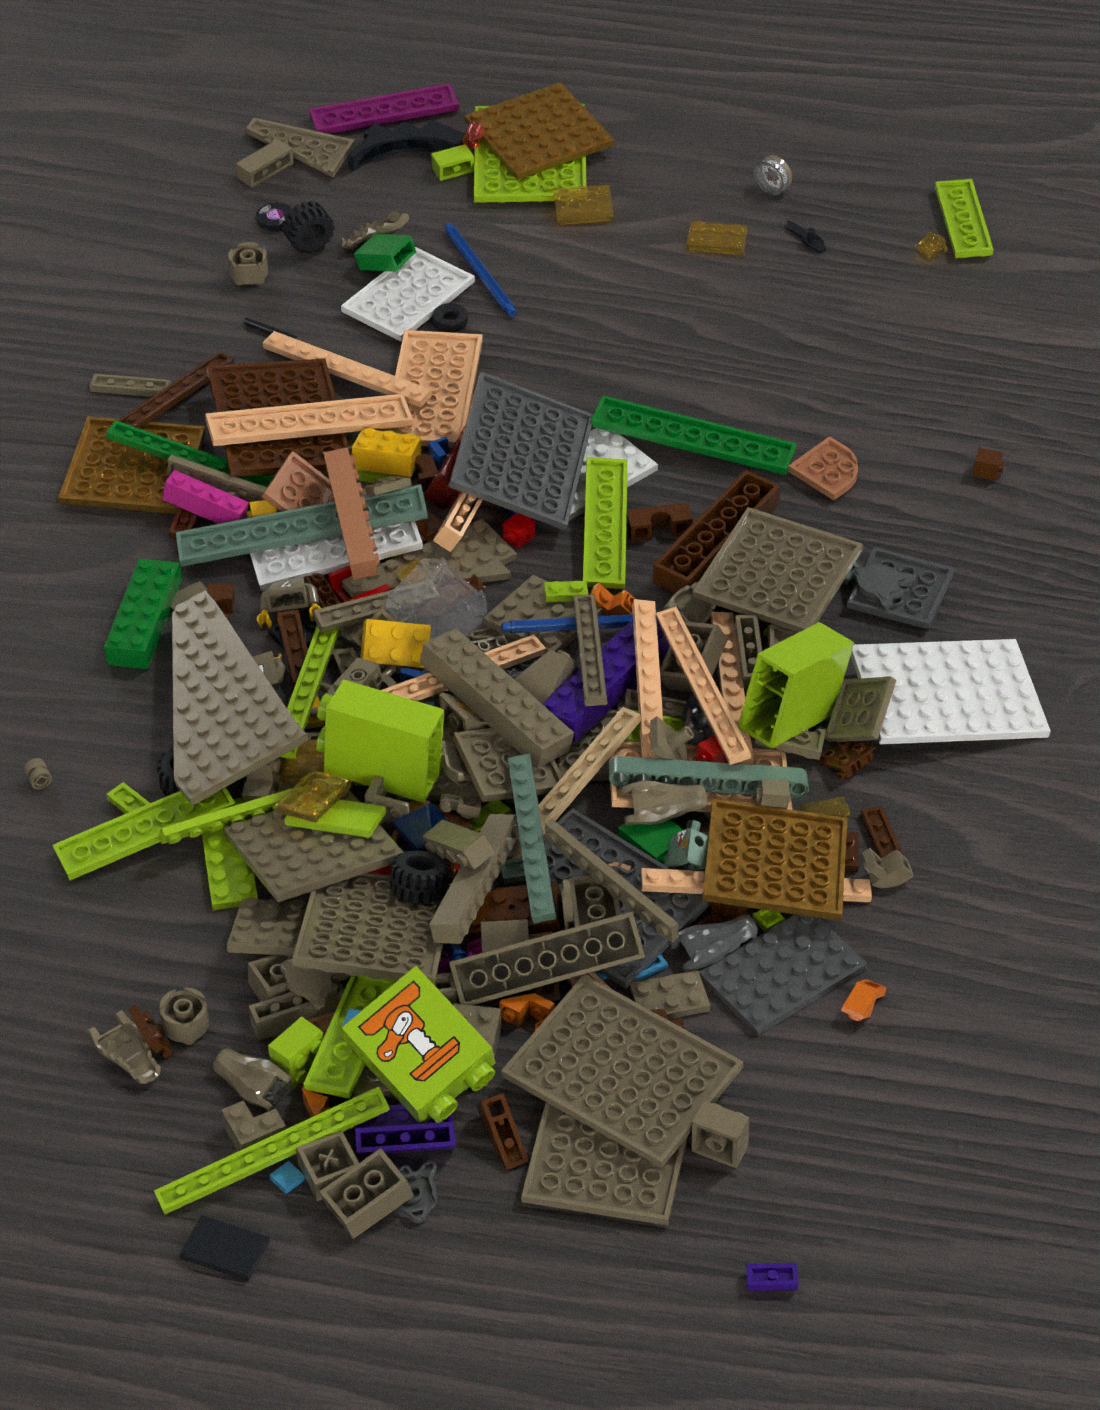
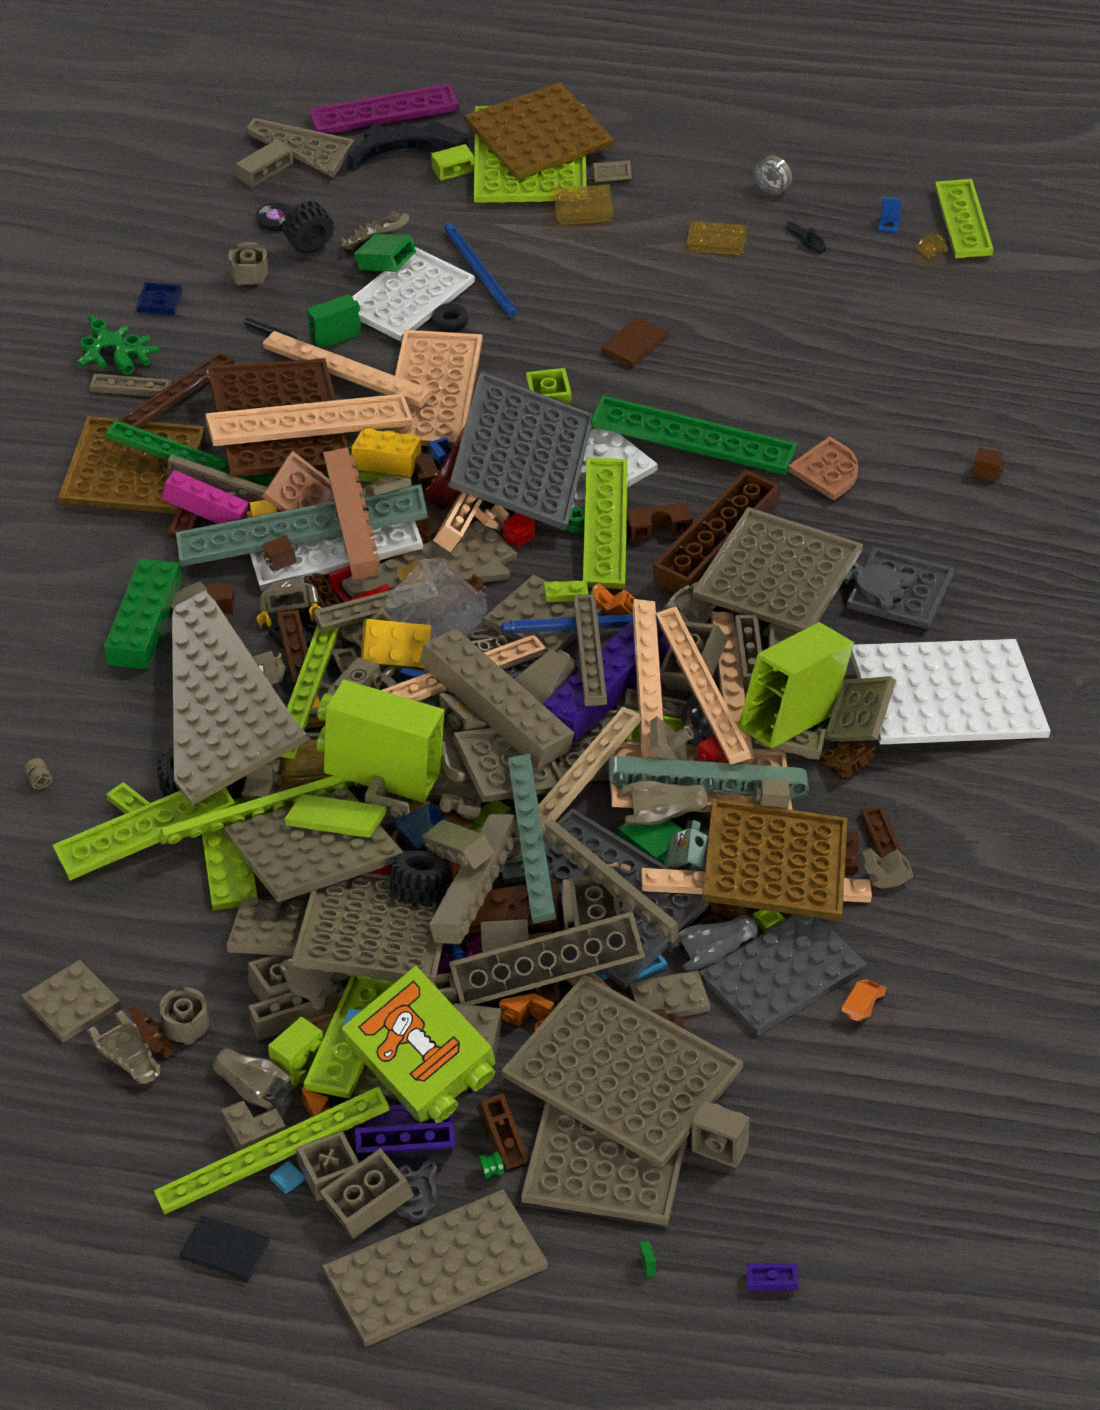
(71, 1001): none -> dark tan plate
(125, 348): none -> green plant
(159, 298): none -> clear blue tile
(279, 553): none -> reddish brown brick
(313, 796): clear yellow plate -> none
(334, 321): none -> green brick
(434, 1267): none -> dark tan plate
(473, 135): clear red brick -> none
(491, 1165): none -> green wheel
(493, 518): none -> light nougat bracket
(550, 383): none -> lime brick
(576, 520): none -> green wheel
(612, 171): none -> dark tan plate
(634, 341): none -> reddish brown tile
(647, 1259): none -> green tile
(832, 806): clear yellow tile -> none
(890, 214): none -> blue bracket

